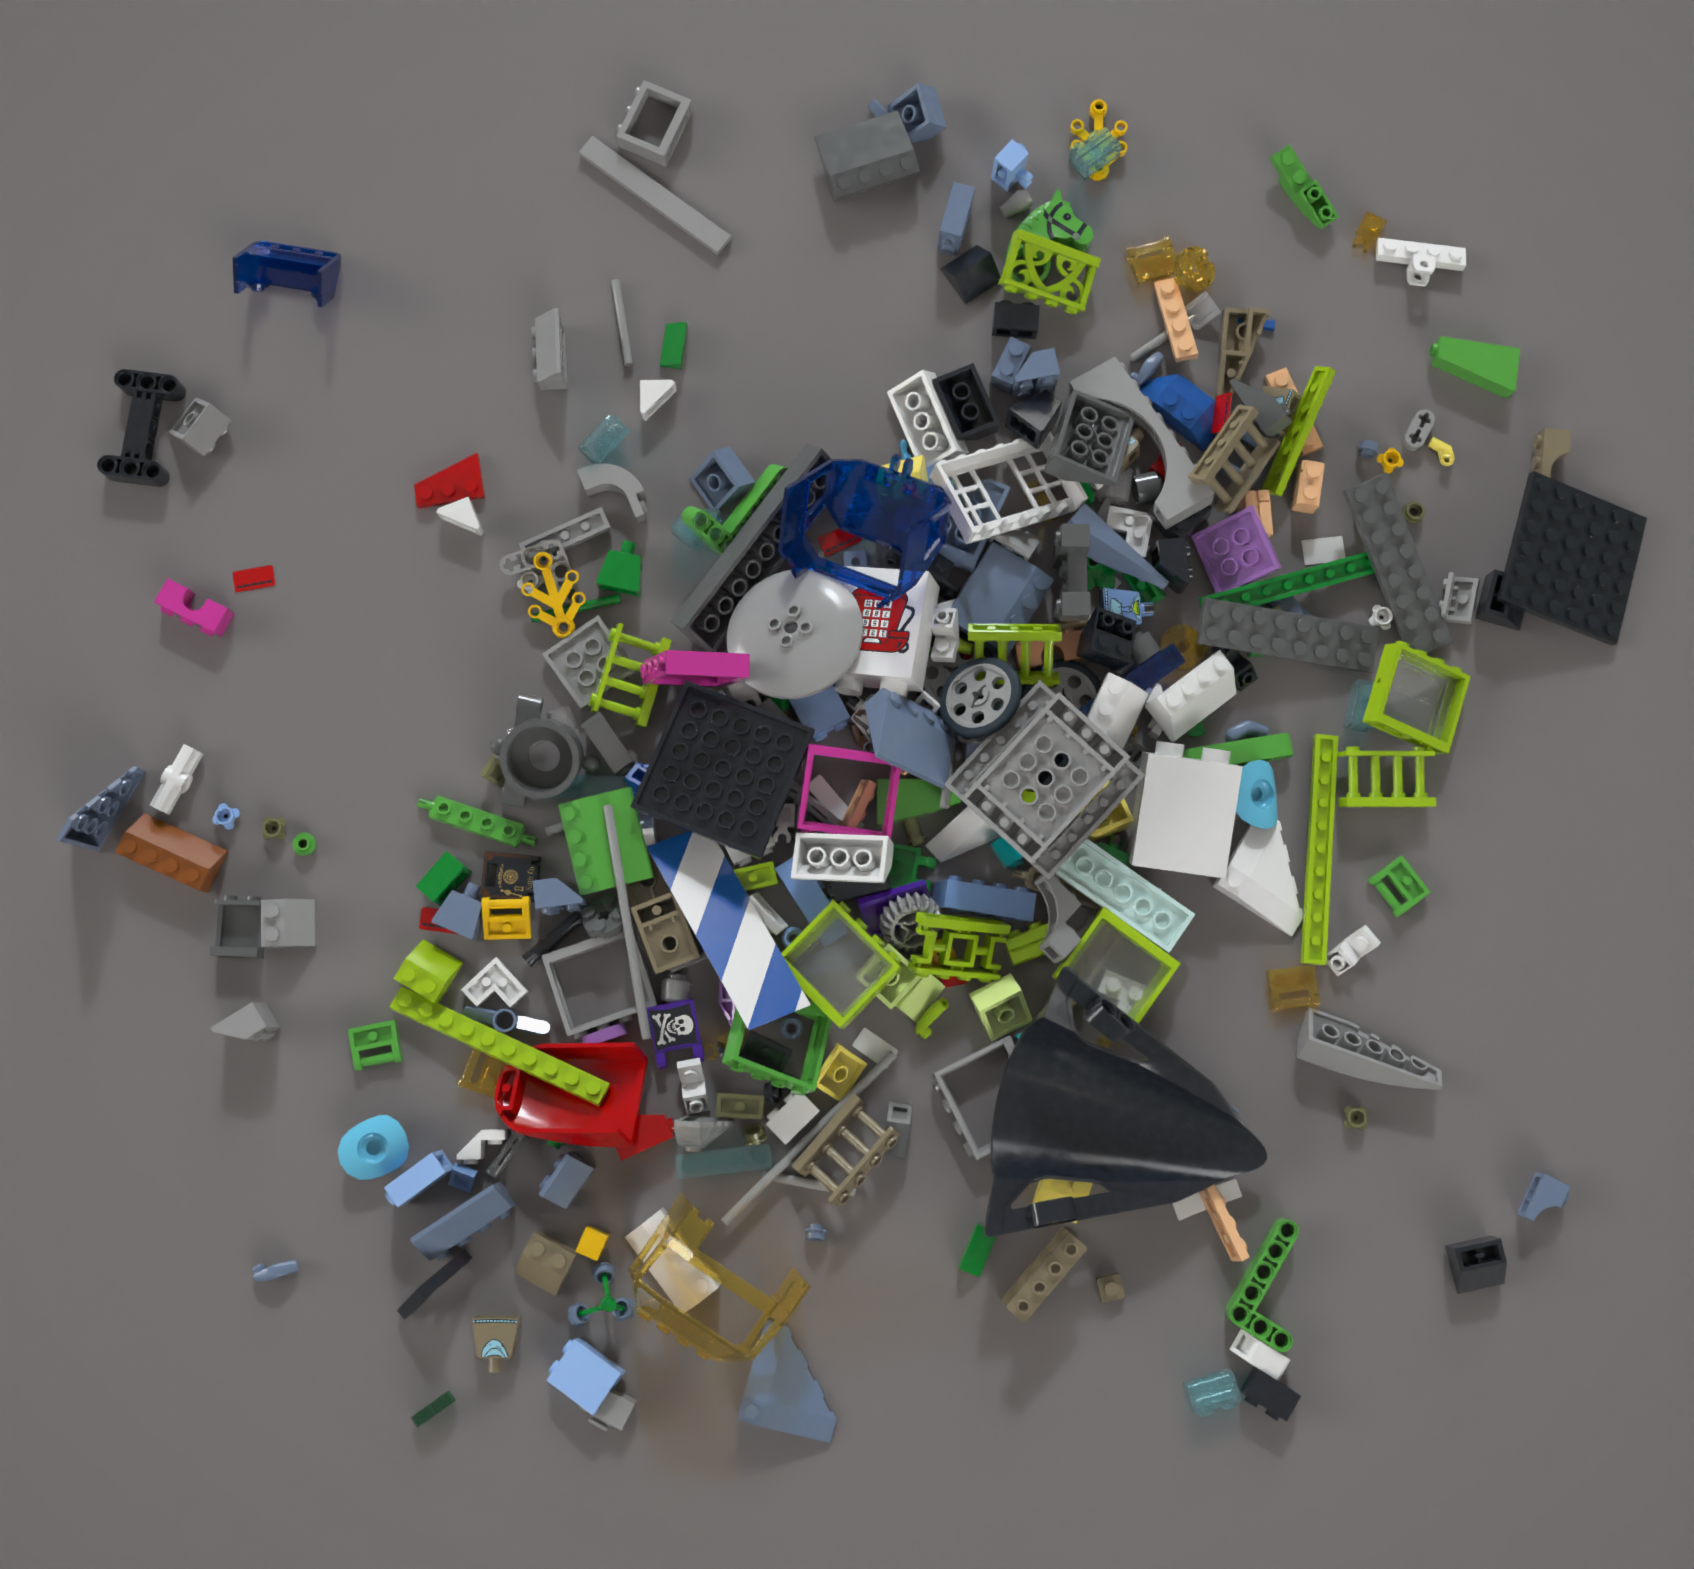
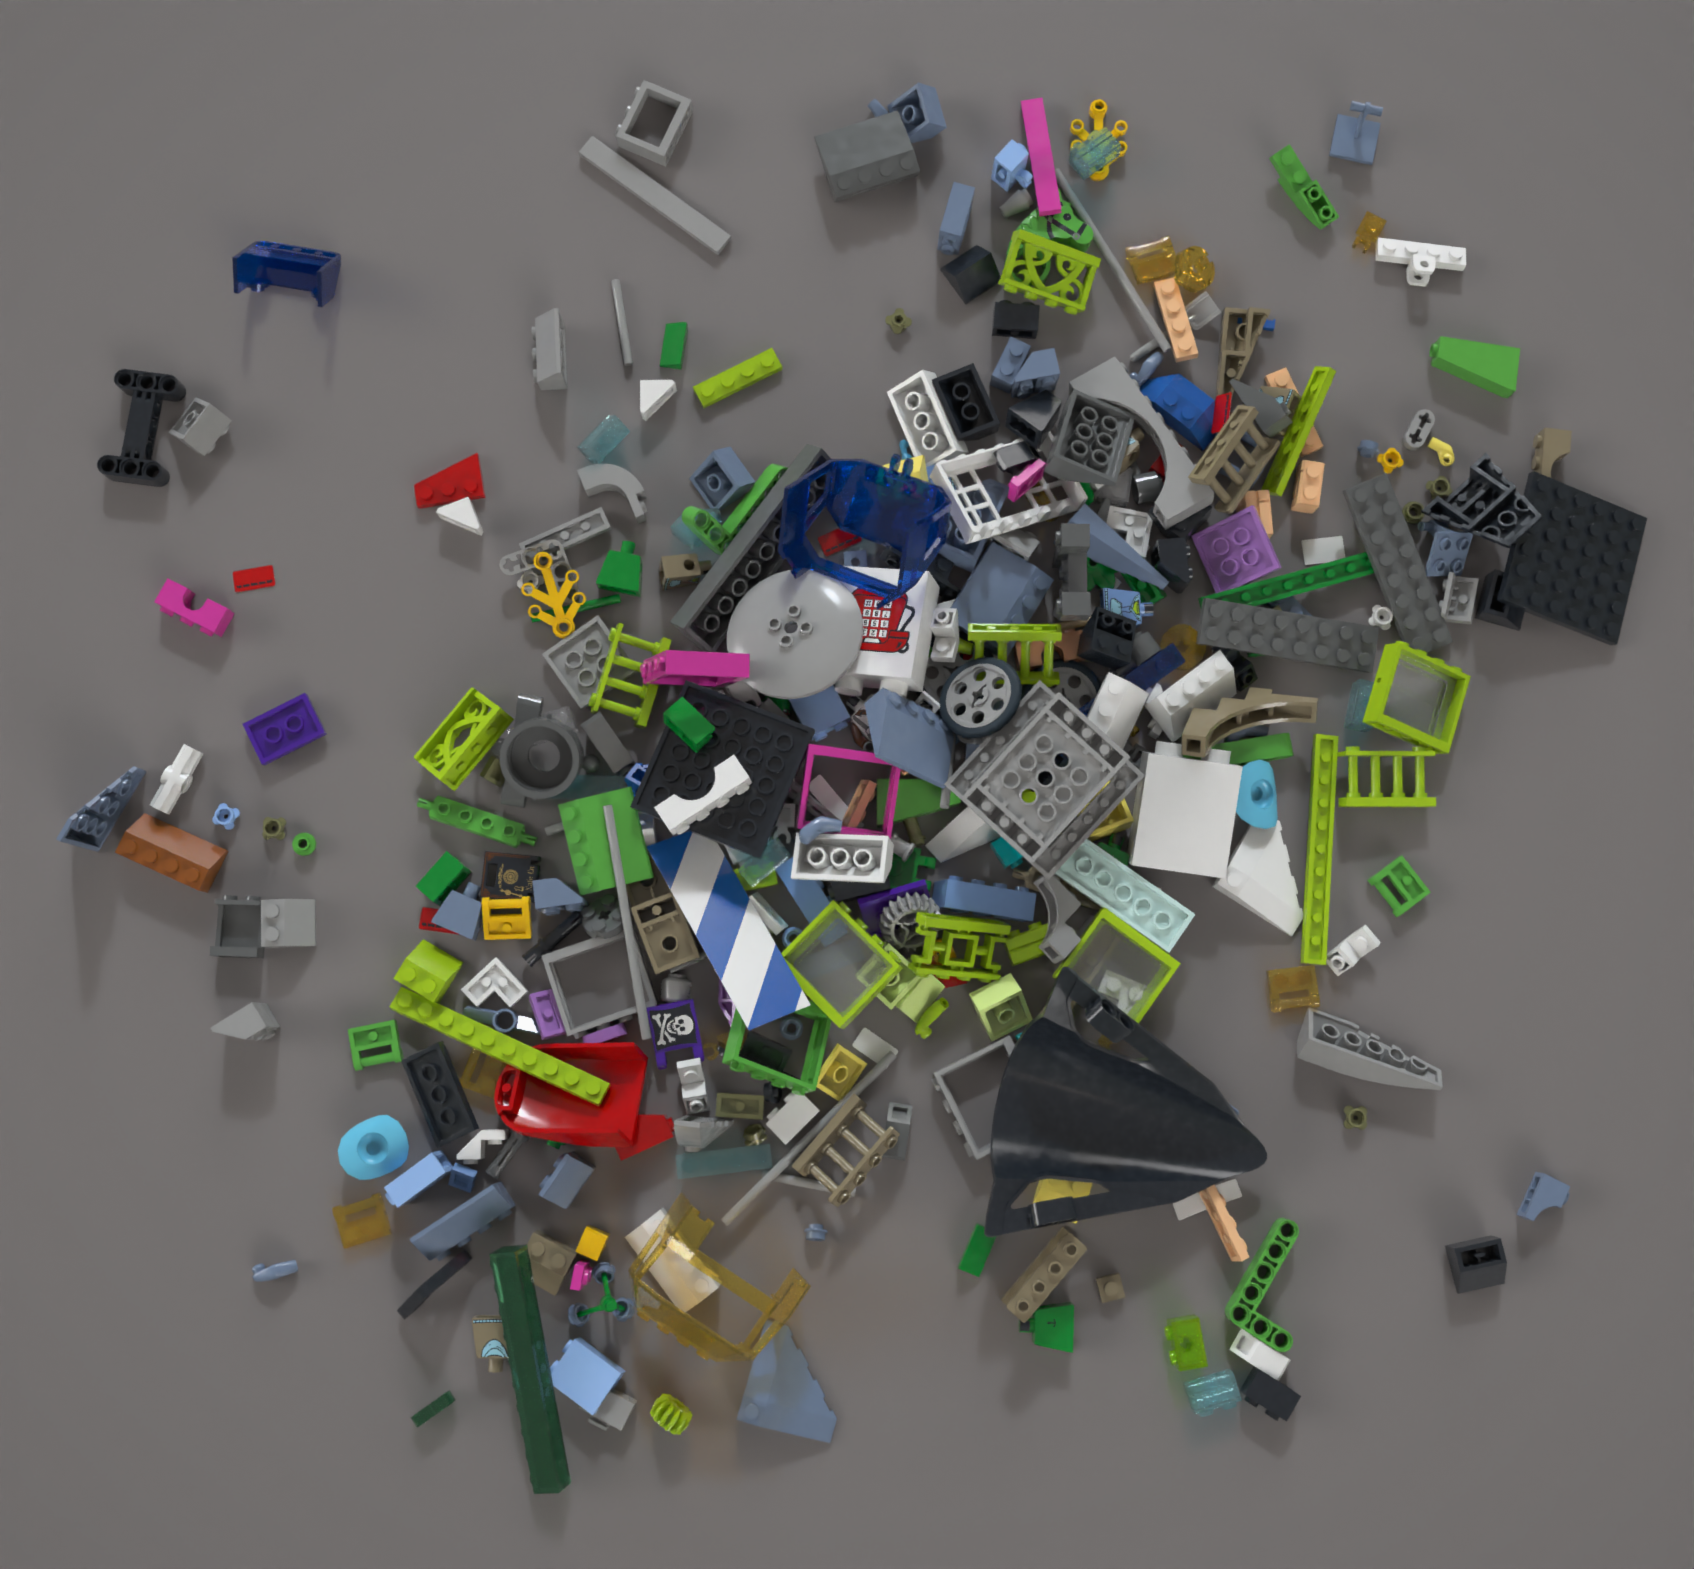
(284, 729): none -> dark purple plate
(365, 1228): none -> clear yellow plate
(440, 1094): none -> black plate
(464, 758): none -> lime fence
(530, 1369): none -> clear green brick
(547, 1014): none -> medium lavender plate
(581, 1274): none -> dark pink plate
(671, 1414): none -> lime gear
(680, 813): none -> white arch
(681, 570): none -> dark tan torso
(688, 724): none -> green hinge
(737, 378): none -> lime plate
(755, 869): none -> clear light blue brick
(818, 826): none -> sand blue arm
(892, 321): none -> olive plate
(902, 847): none -> light grey bush
(1016, 457): none -> slope
(1026, 480): none -> dark pink plate
(1041, 157): none -> dark pink tile
(1052, 1326): none -> green torso
(1113, 263): none -> light grey piece
(1194, 1354): none -> clear neon green brick
(1260, 707): none -> dark tan arch
(1356, 137): none -> sand blue plate
(1440, 482): none -> olive plate
(1447, 550): none -> sand blue plate
(1486, 506): none -> black wedge

